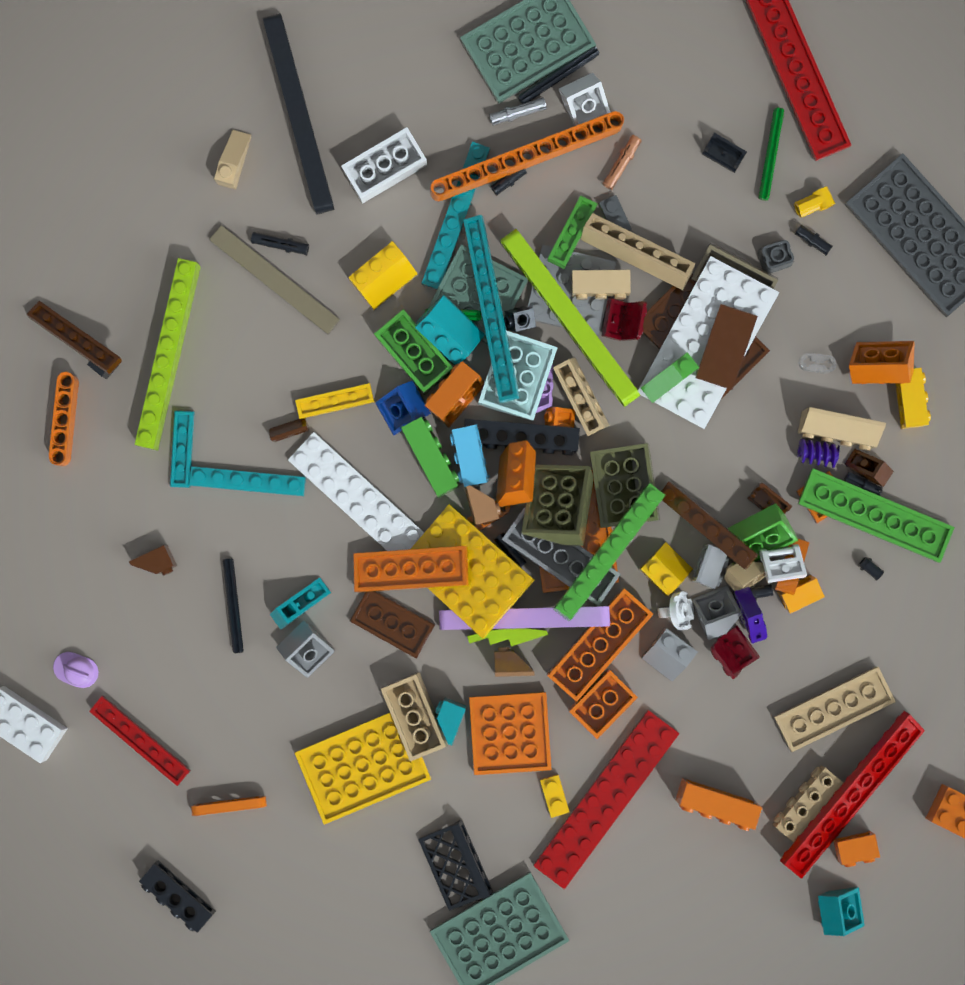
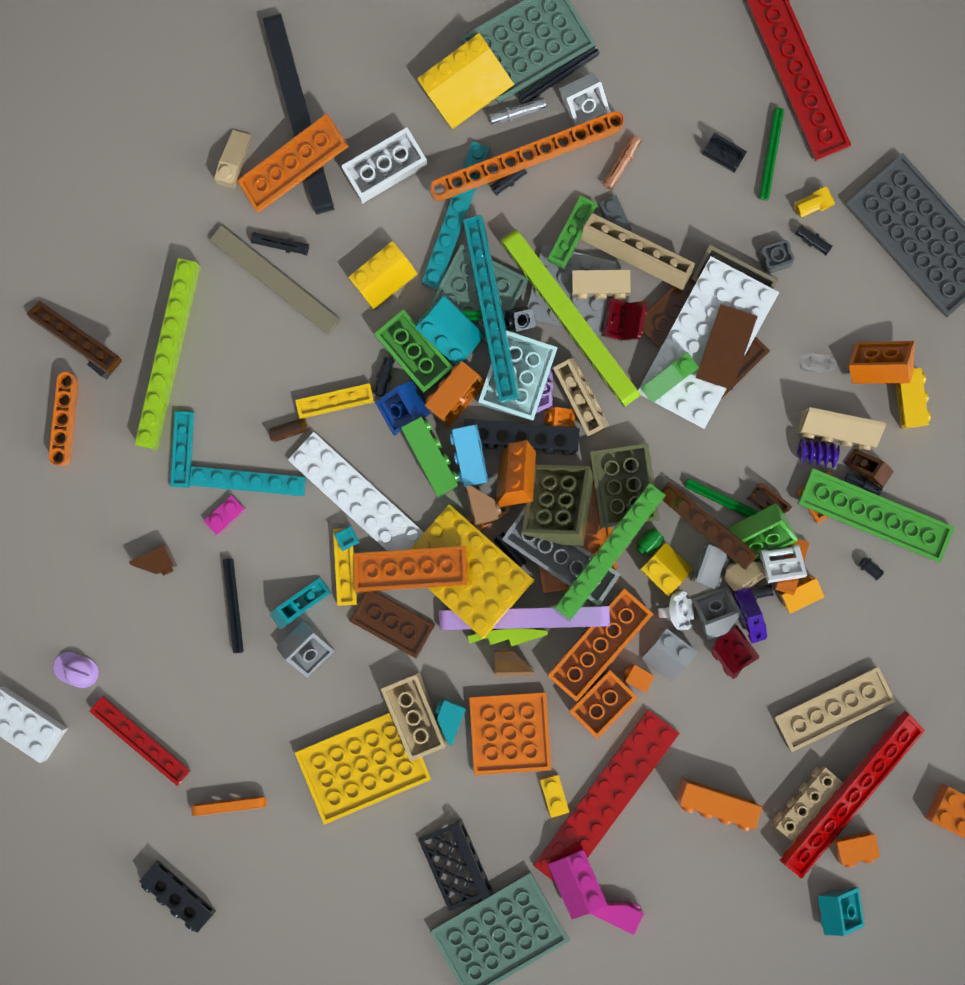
(224, 515): none -> dark pink plate
(292, 163): none -> orange plate
(344, 574): none -> yellow plate
(346, 538): none -> teal tile
(383, 376): none -> black pin
(465, 81): none -> yellow slope
(577, 884): none -> dark pink slope
(621, 915): none -> dark pink slope
(638, 677): none -> orange brick
(649, 542): none -> green brick
(719, 498): none -> green axle

